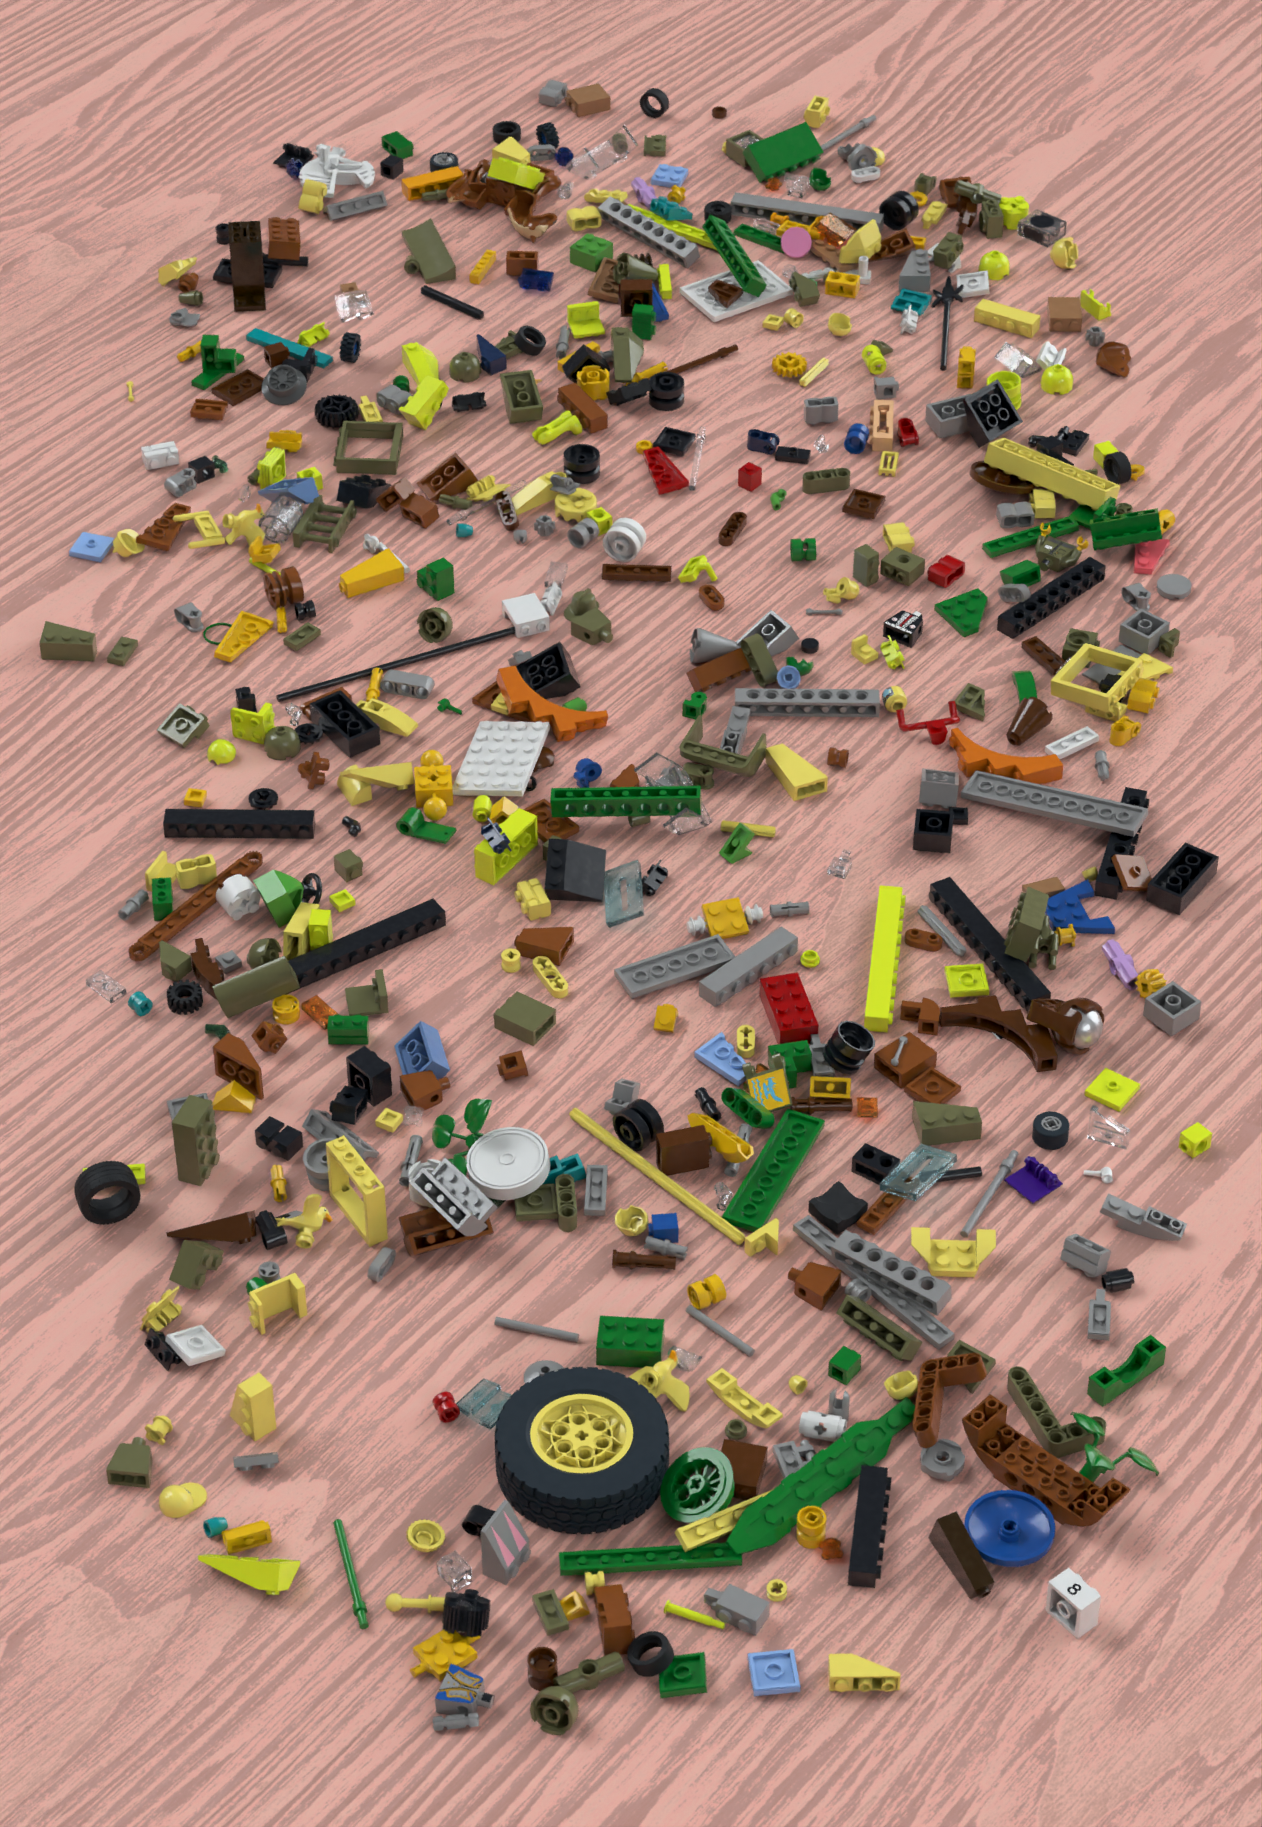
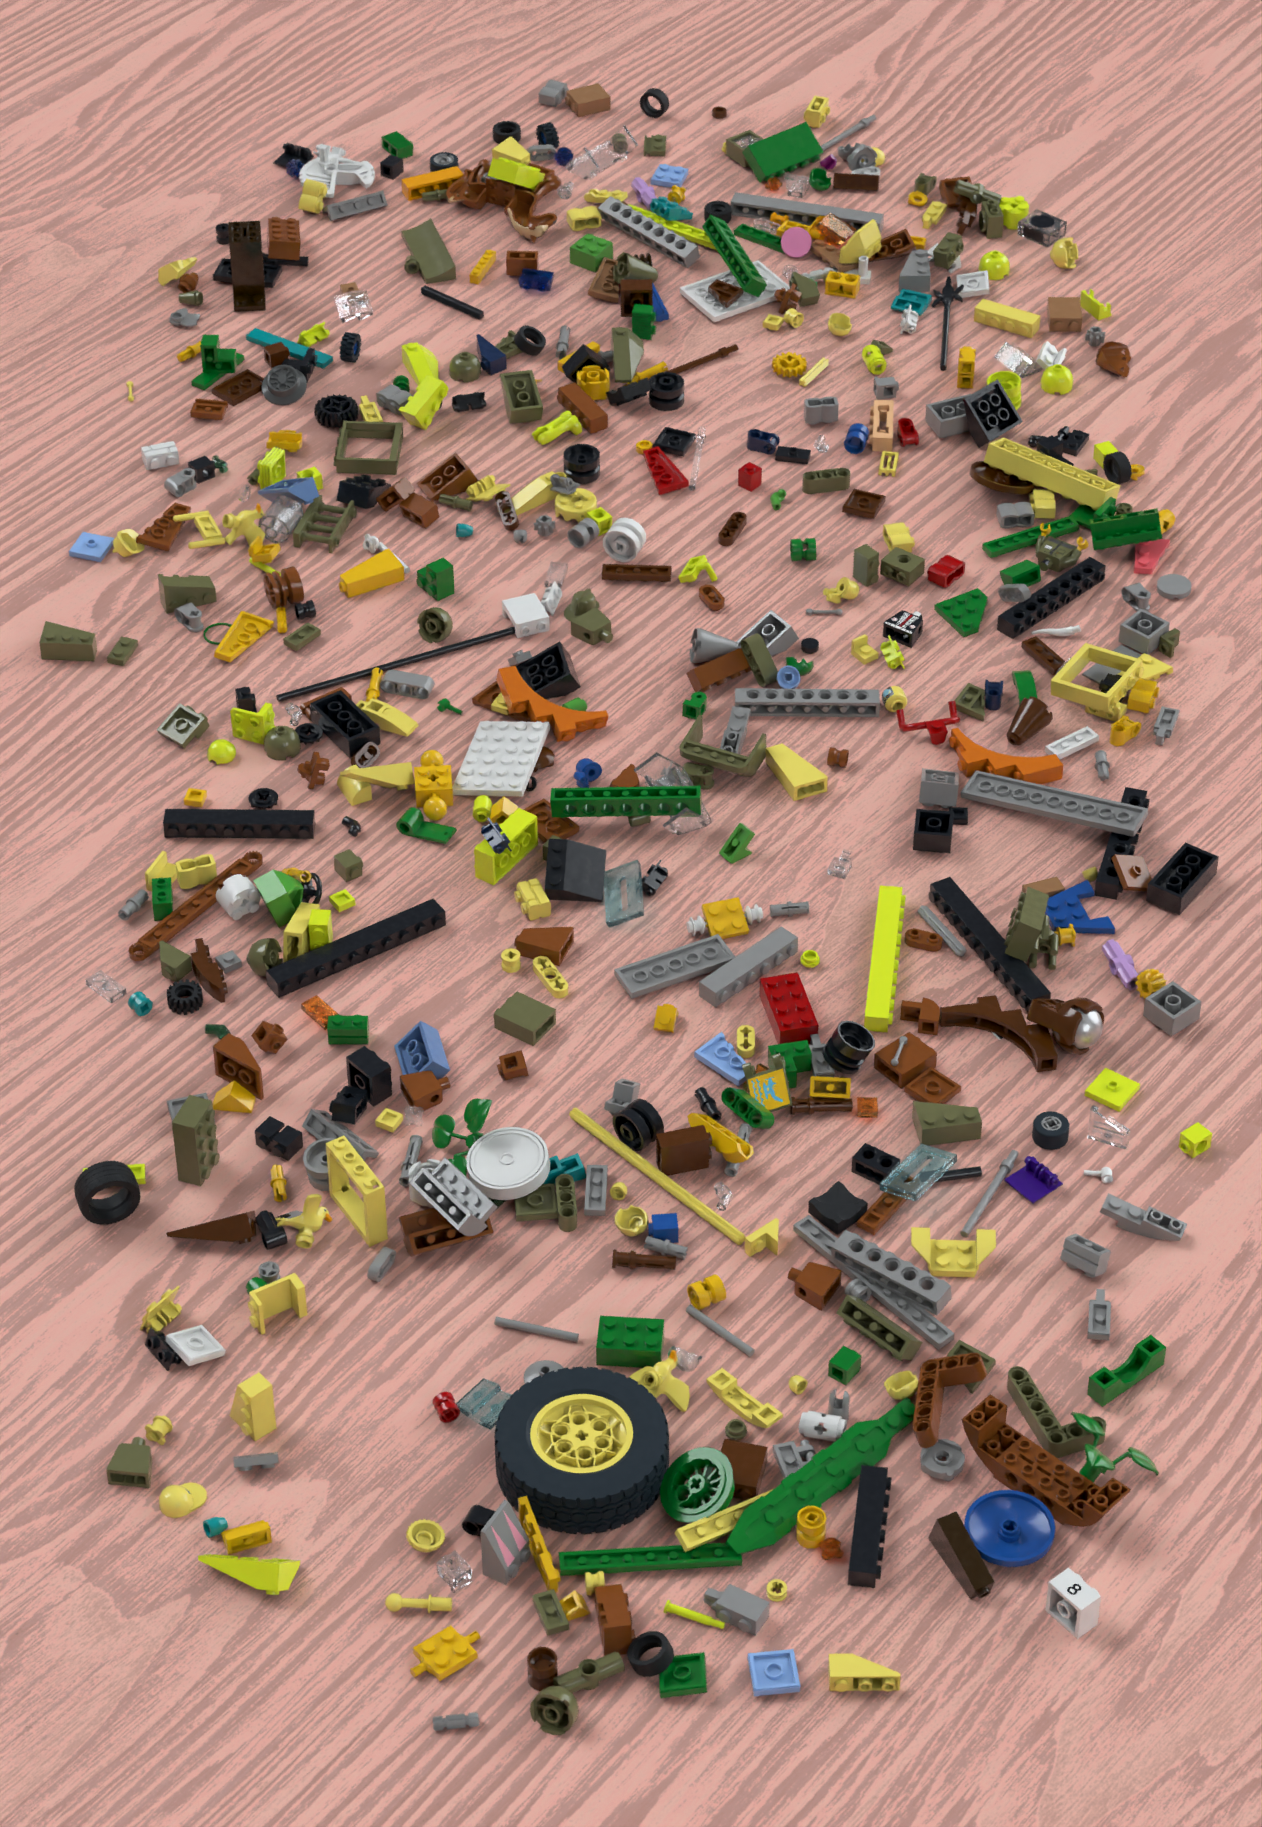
(179, 591): none -> olive wedge
(193, 1262): olive brick -> none
(256, 986): olive brick -> none
(285, 1009): yellow wheel -> none
(297, 874): none -> yellow pin
(358, 1606): green bar -> none
(366, 755): none -> plate
(369, 998): olive bracket -> none
(461, 1693): torso -> none
(463, 514): clear bar -> none
(466, 1613): black brick -> none
(537, 1545): none -> yellow wing
(584, 319): neon yellow bracket -> none
(618, 1191): none -> light yellow hinge
(664, 281): neon yellow piece -> none
(759, 830): light yellow axle -> none
(773, 1170): green plate -> none
(786, 297): none -> dark orange hips
(829, 162): none -> magenta plate
(856, 181): none -> reddish brown plate
(899, 210): black wheel -> none
(966, 980): neon yellow plate -> none
(993, 694): none -> dark blue piece
(1068, 631): none -> white animal
(1075, 640): olive brick -> none
(1117, 1280): black brick -> none
(1165, 724): none -> light grey hinge

